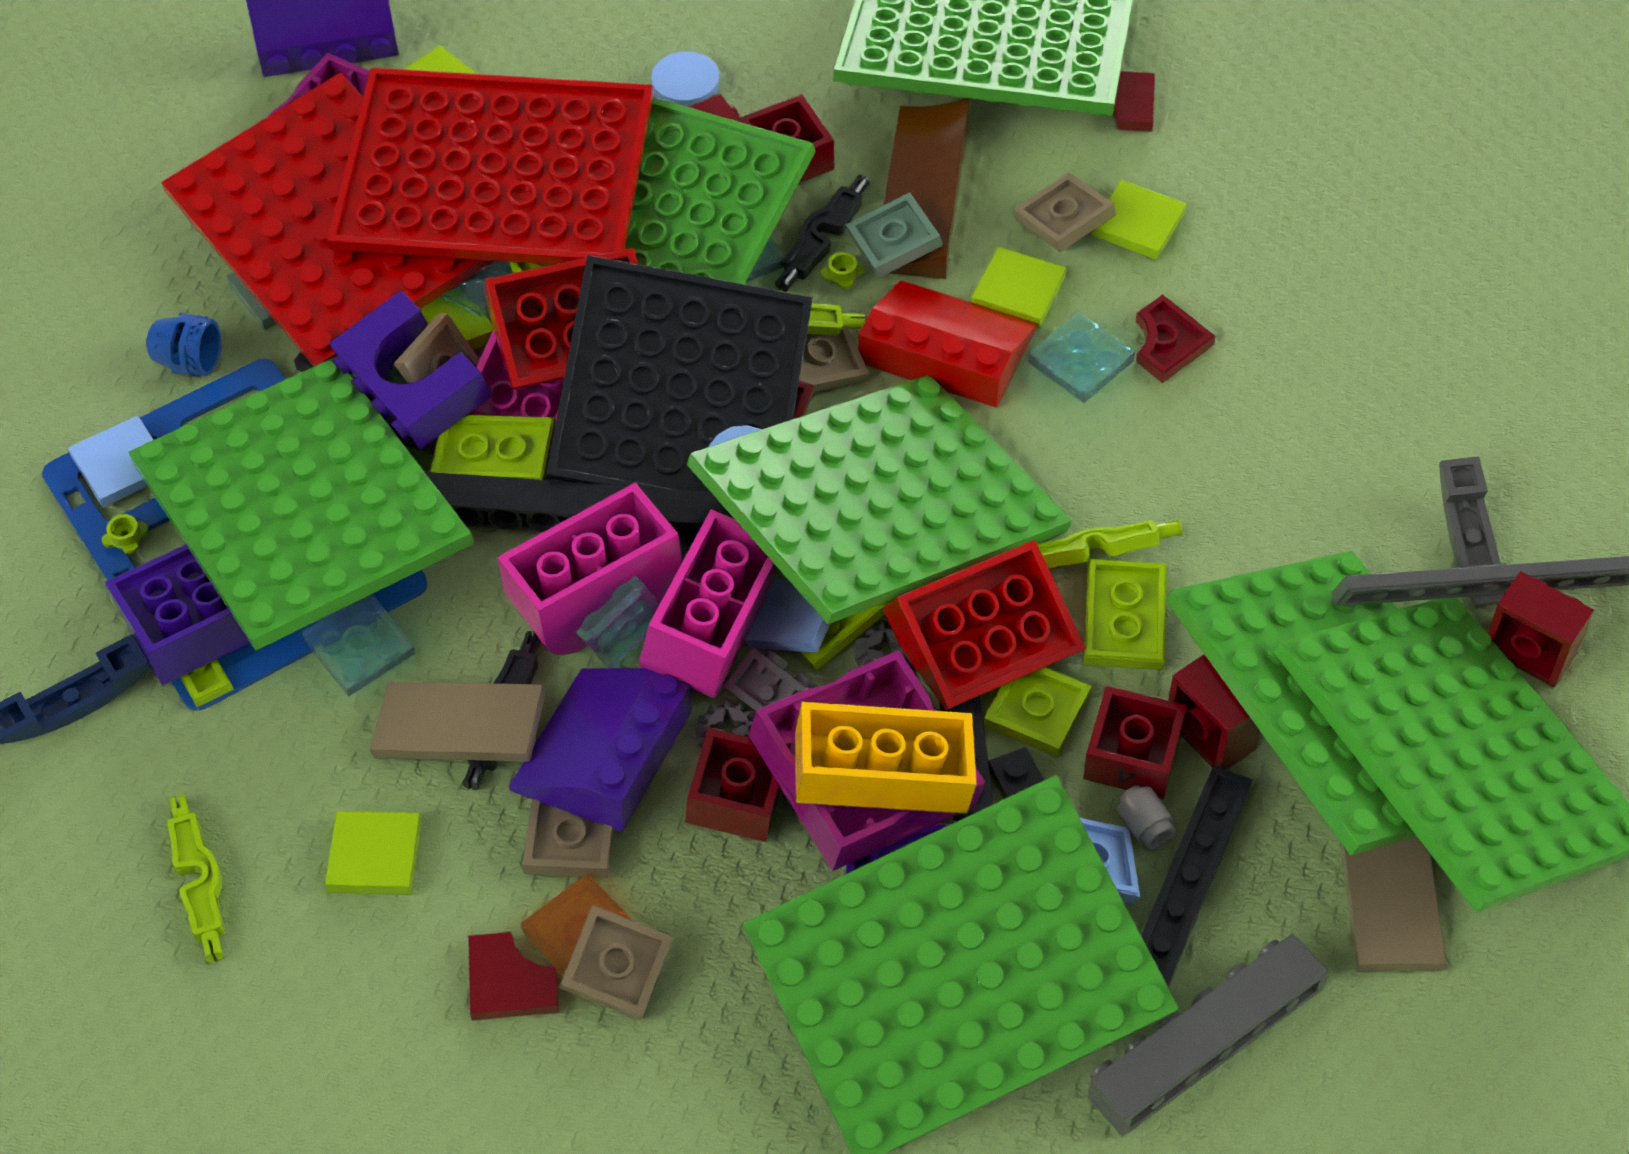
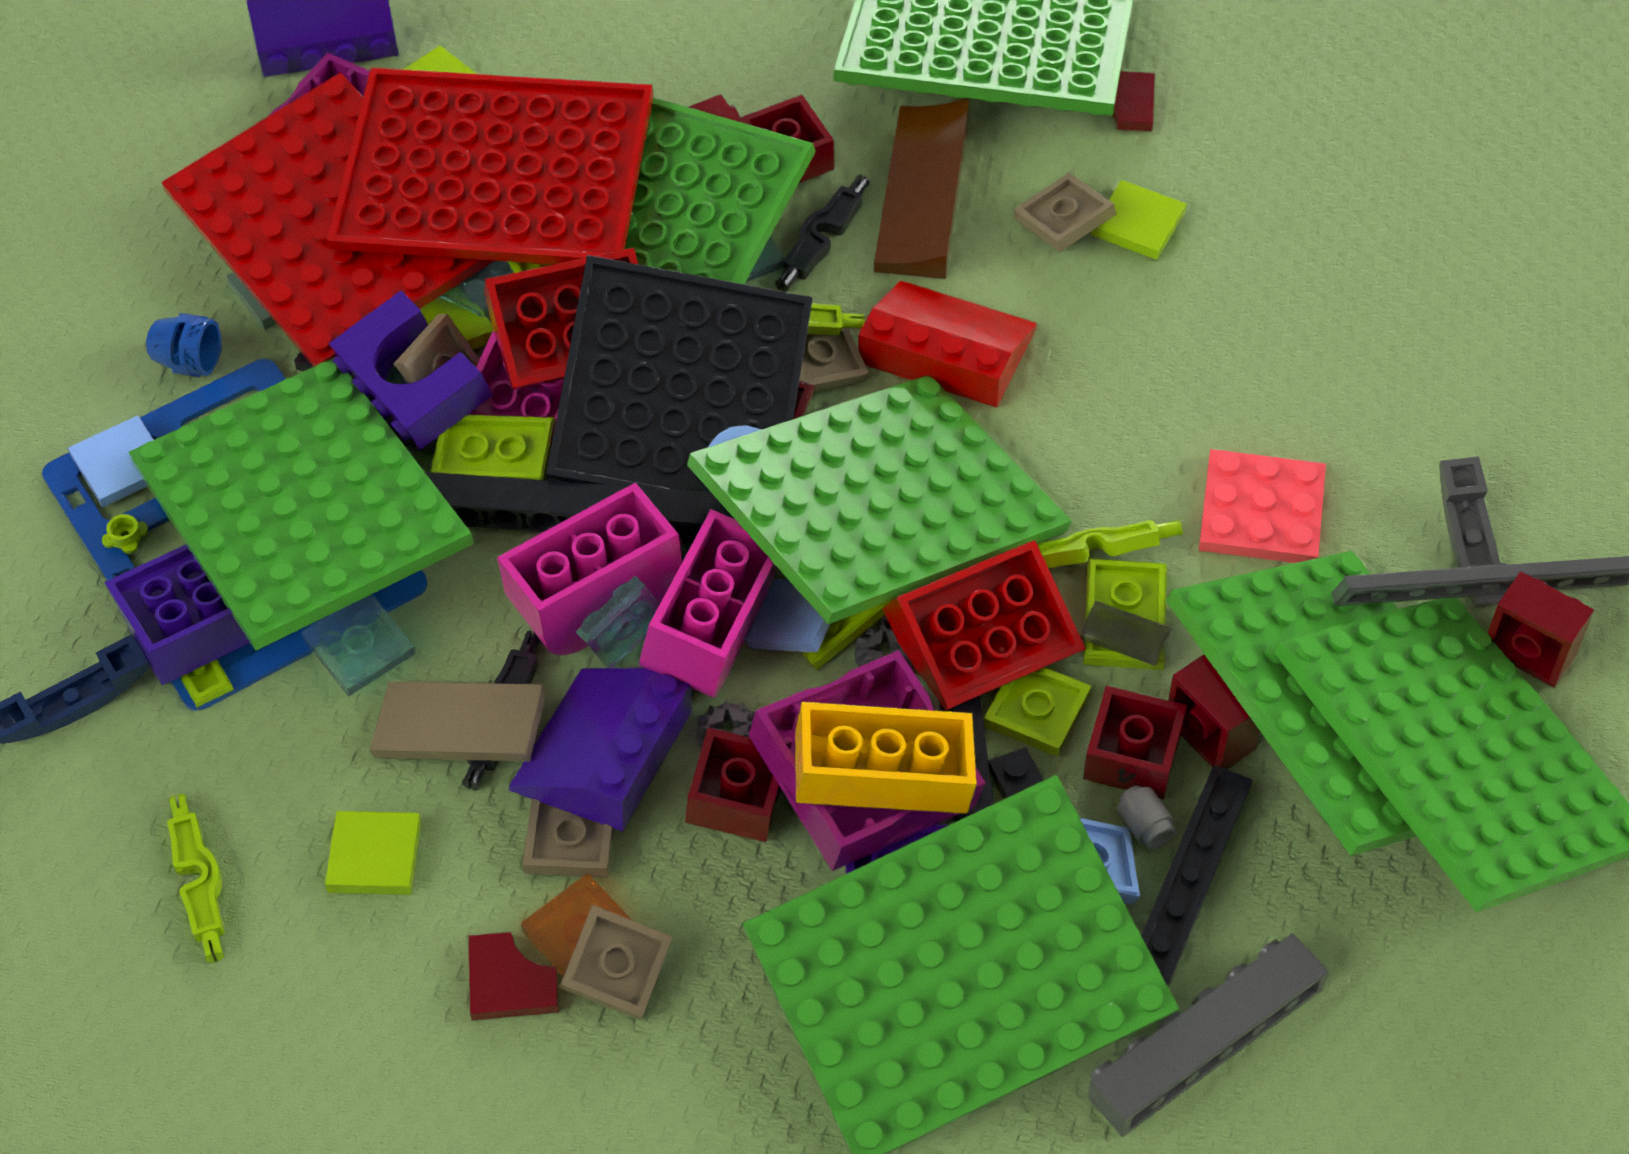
(685, 78): light blue tile -> none
(763, 680): dark grey bracket -> none
(842, 269): lime plate -> none
(894, 235): sand green plate -> none
(1019, 285): lime tile -> none
(1081, 357): clear light blue plate -> none
(1125, 633): none -> clear smoke tile
(1171, 338): dark red tile -> none
(1262, 507): none -> coral plate
(1394, 908): dark tan tile -> none

